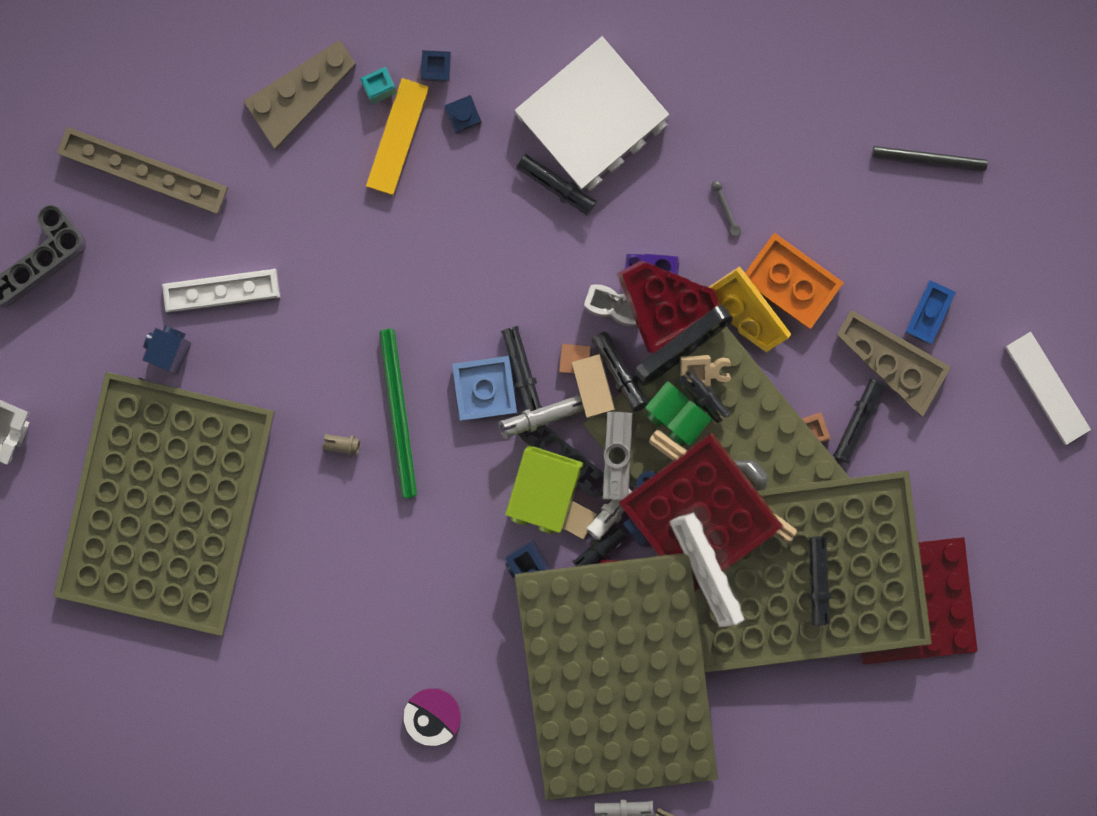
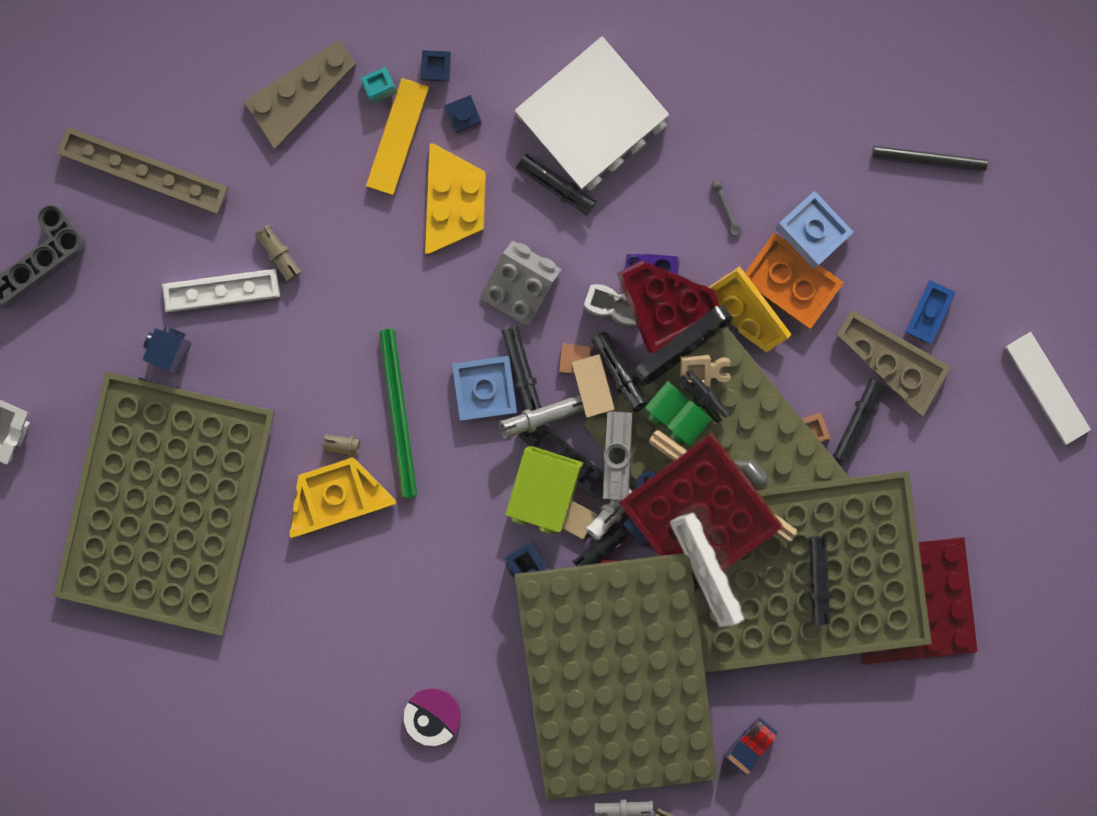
(278, 253): none -> dark tan pin
(335, 495): none -> yellow wing
(453, 199): none -> yellow wing
(520, 282): none -> light grey bracket
(751, 745): none -> leg
(814, 229): none -> medium blue plate

